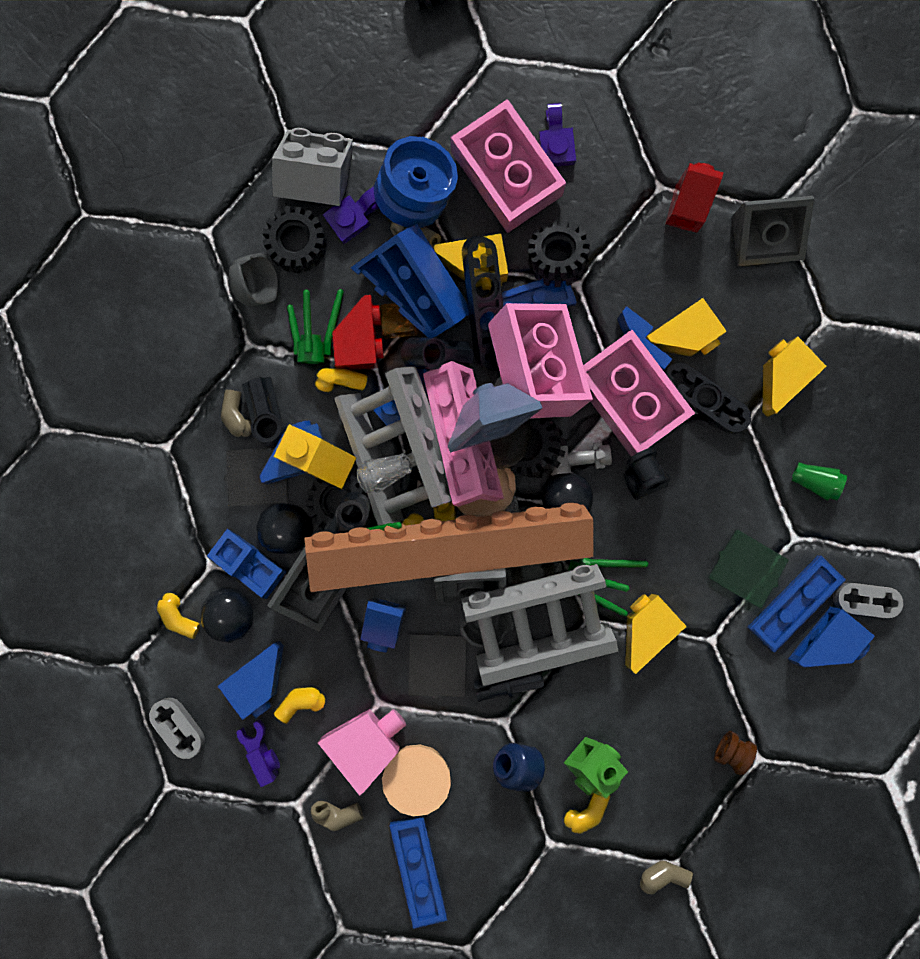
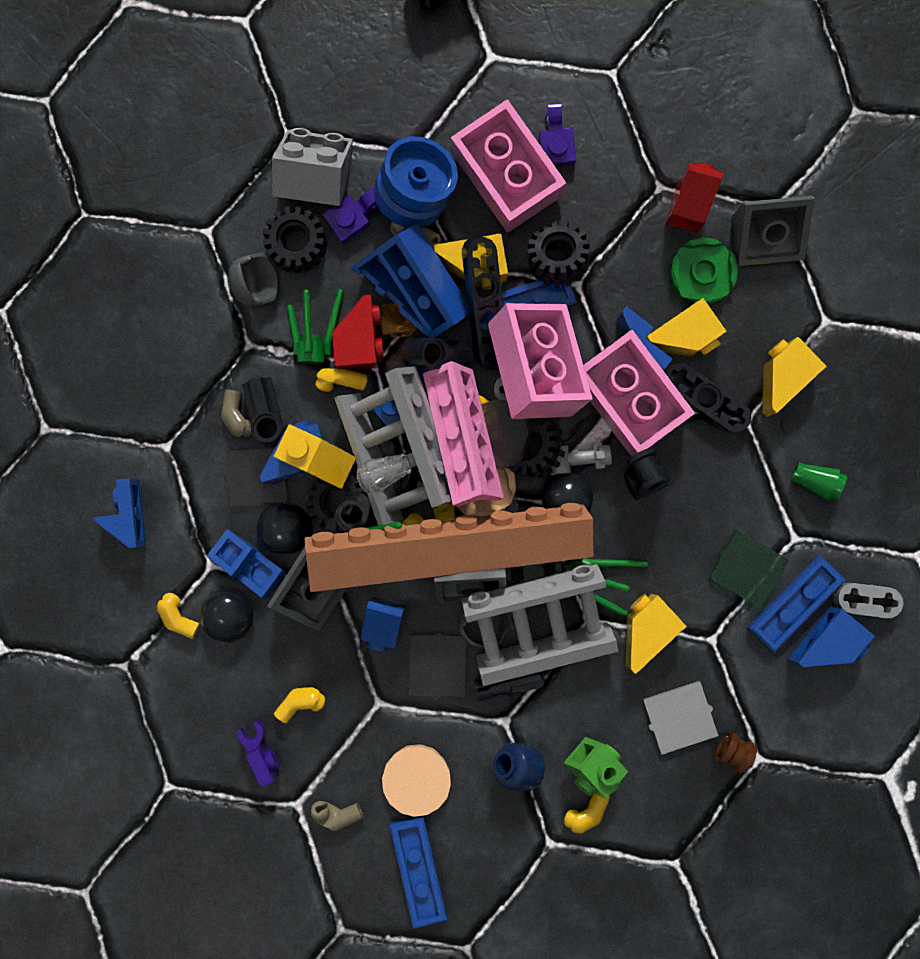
(129, 523): none -> blue slope
(170, 733): light grey beam -> none
(254, 683): blue slope -> none
(363, 746): bright pink torso -> none
(492, 415): sand blue slope -> none
(662, 874): dark tan arm -> none
(680, 717): none -> light grey piece
(703, 271): none -> green tile

